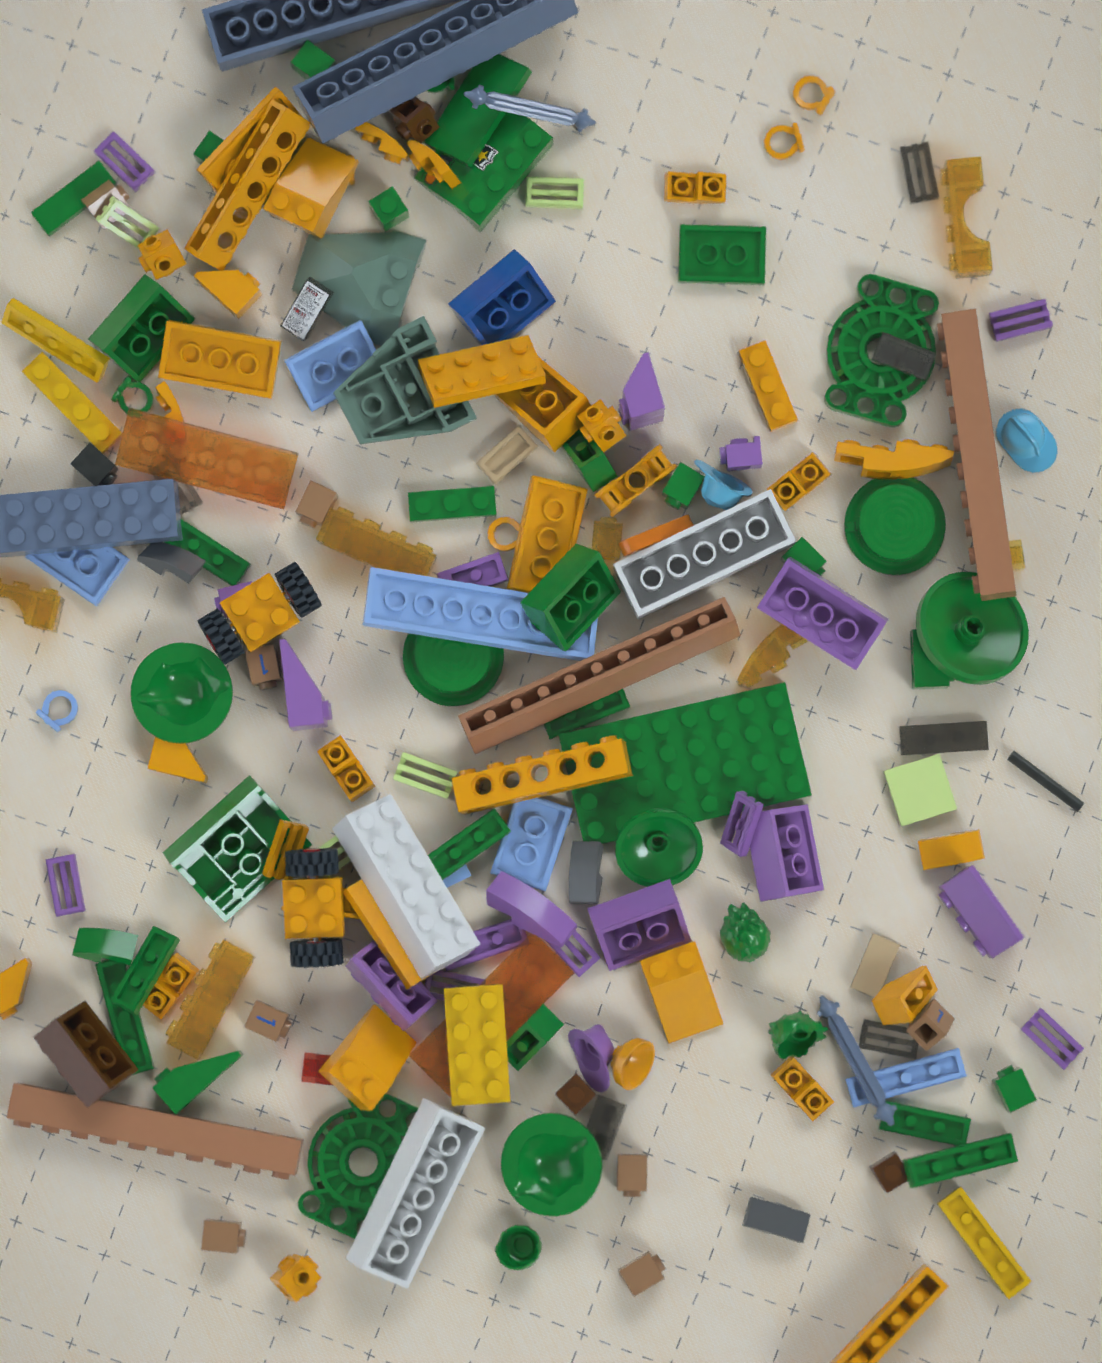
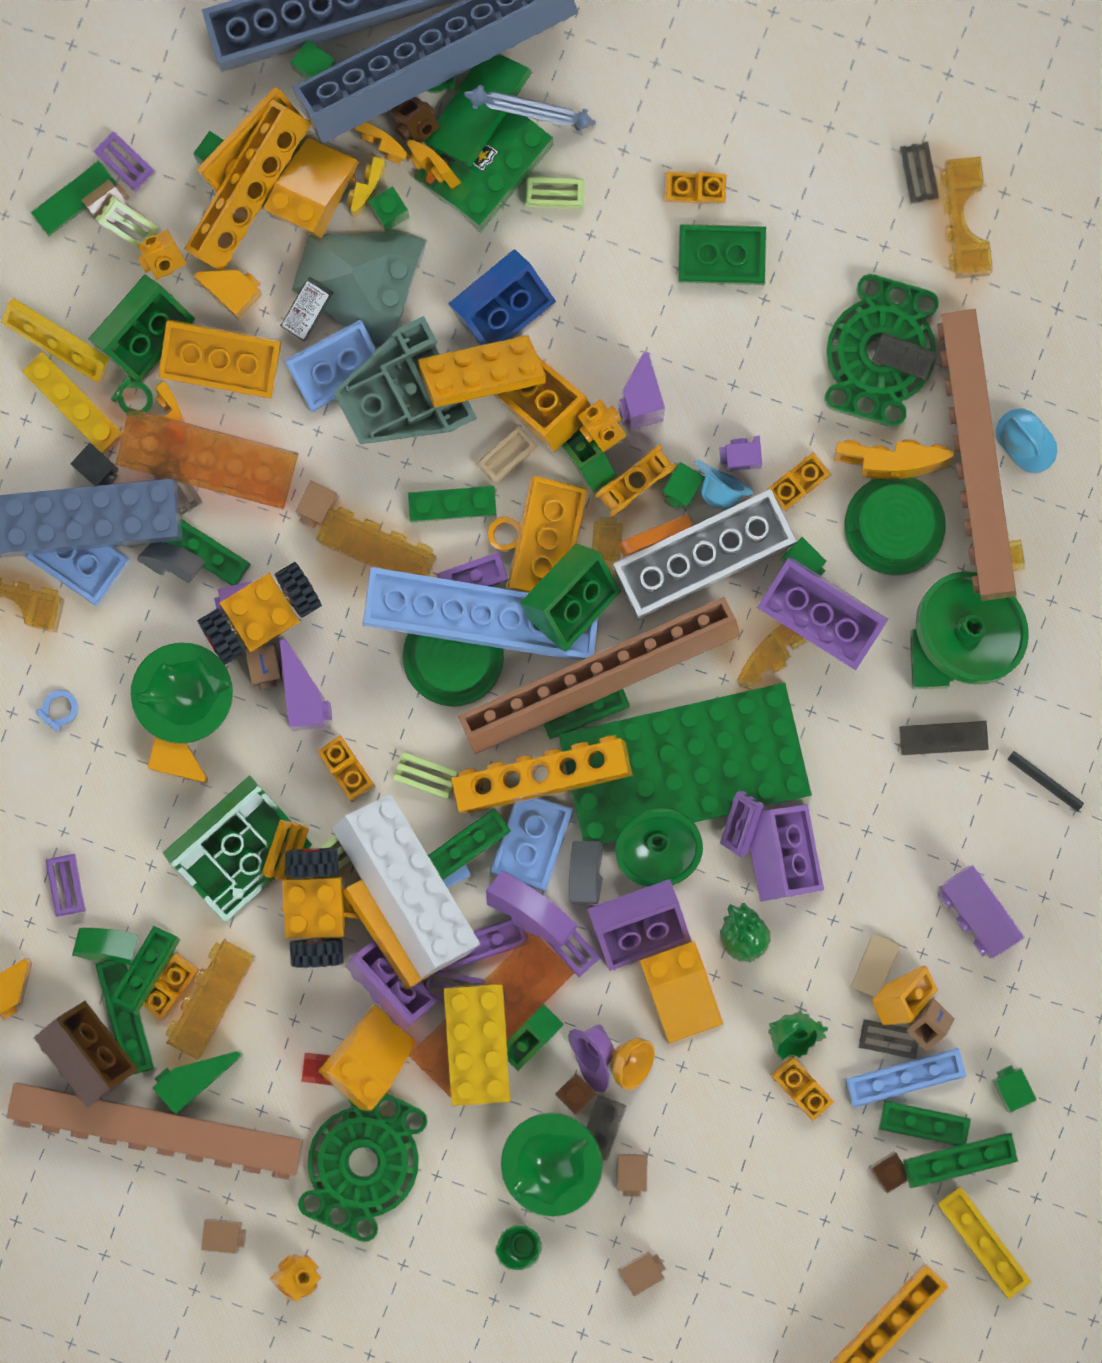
(268, 1021): medium nougat brick -> none
(359, 197): none -> yellow slope
(415, 1193): white brick -> none
(768, 386): light orange plate -> none
(776, 1219): dark grey slope -> none
(794, 130): light orange piece -> none
(818, 106): light orange piece -> none
(856, 1060): sand blue wheel -> none
(920, 790): yellowish green tile -> none
(951, 849): light orange slope -> none
(1018, 309): medium lavender tile -> none
(1070, 1055): medium lavender tile -> none

